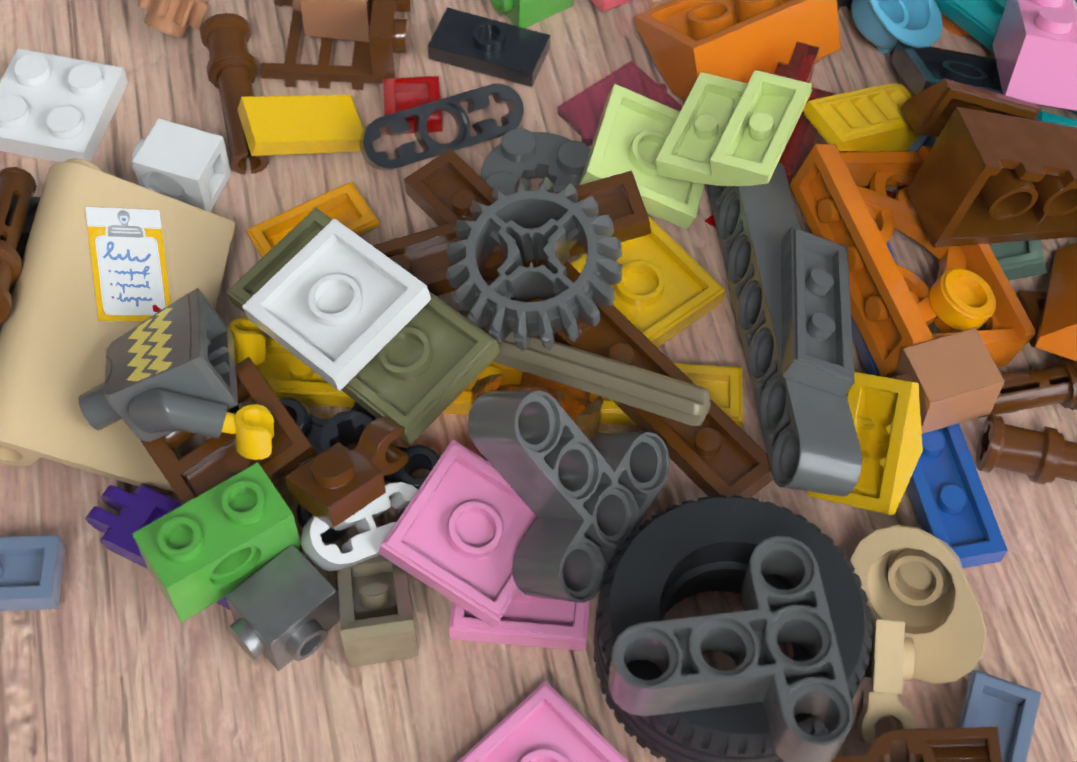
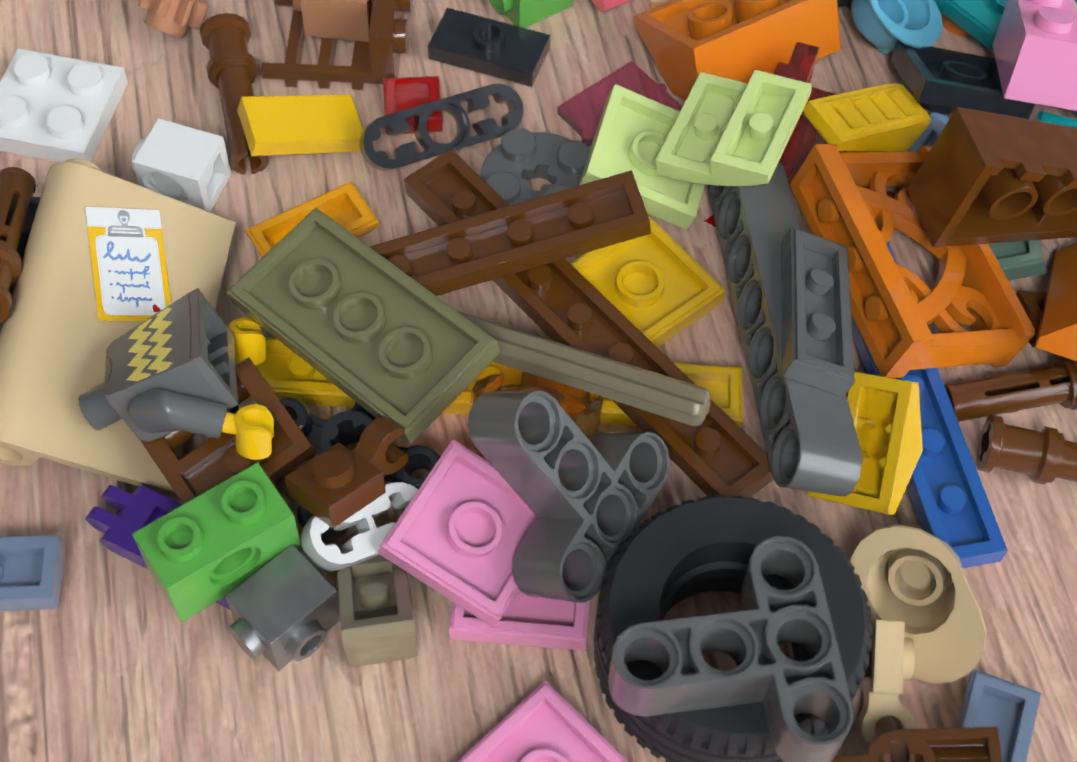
(337, 303): white plate -> none
(560, 226): dark grey gear -> none
(933, 107): reddish brown slope -> none
(954, 379): nougat brick -> none
(962, 299): light orange tile -> none

